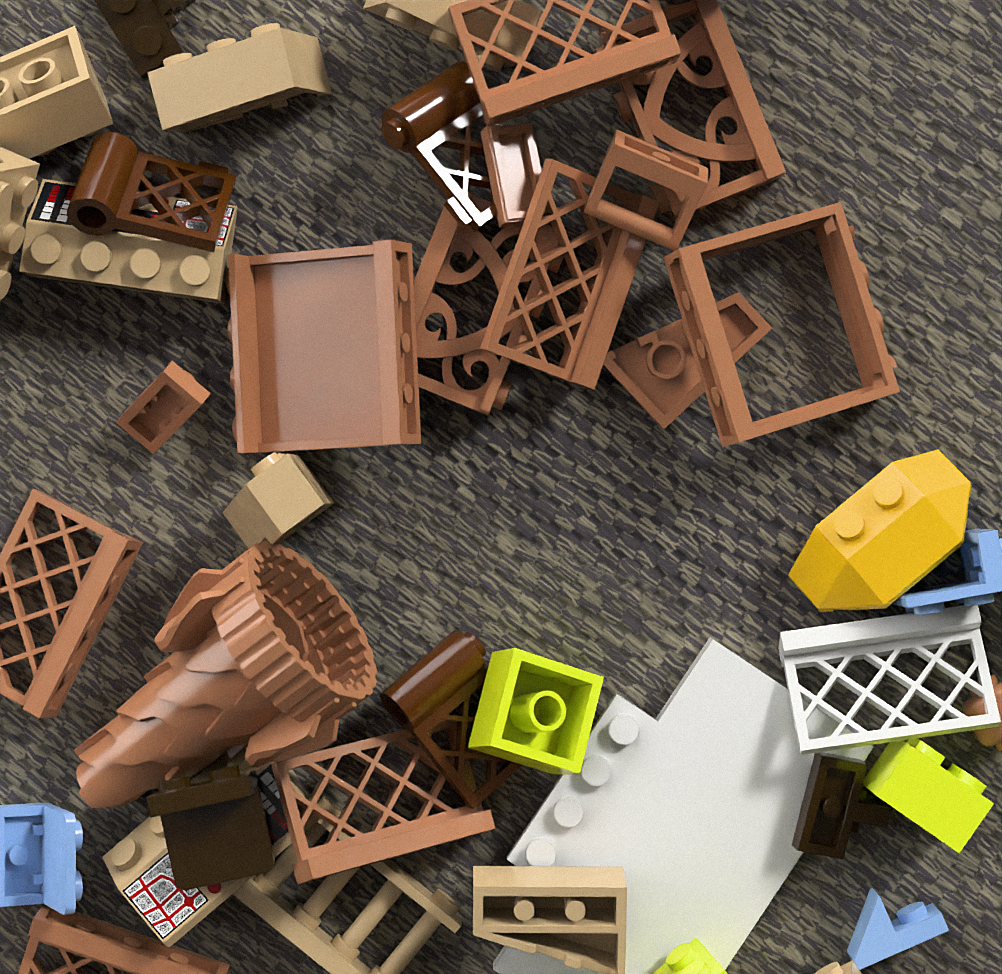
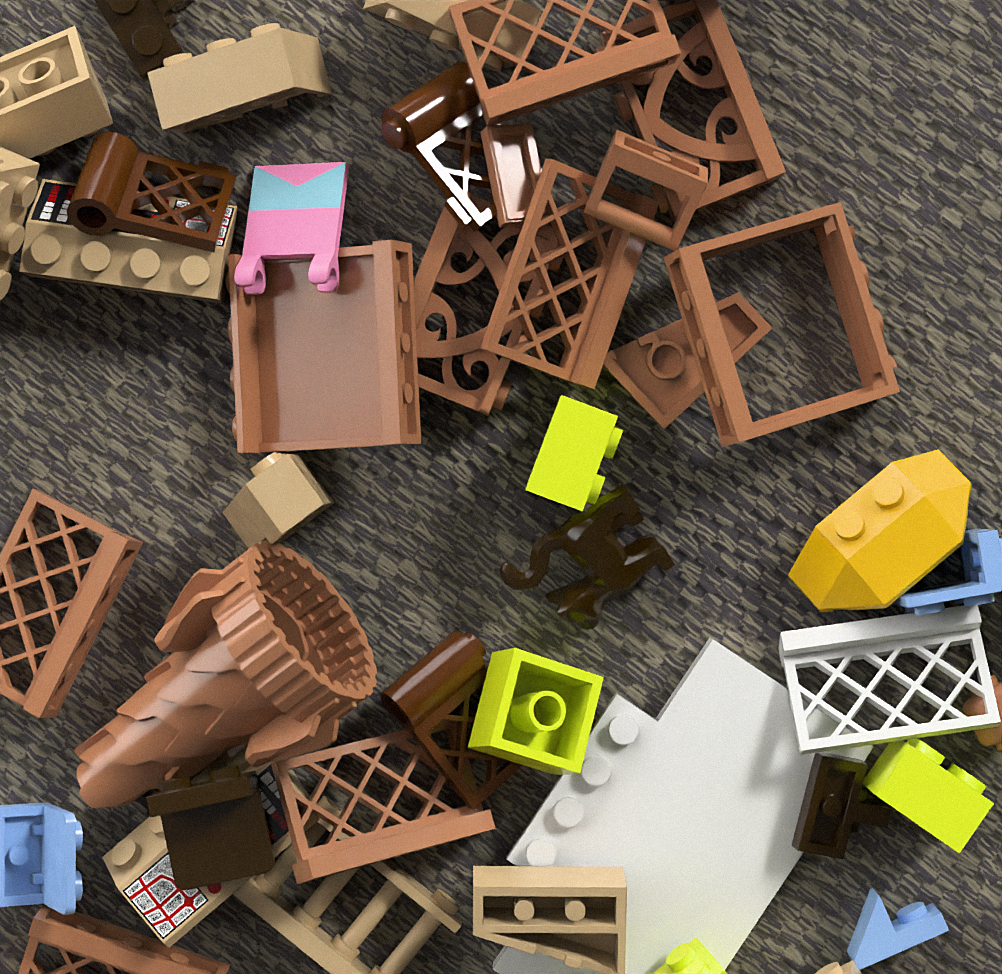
(163, 407): nougat tile -> none
(293, 216): none -> bright pink flag
(573, 453): none -> neon yellow brick
(594, 547): none -> dark brown animal

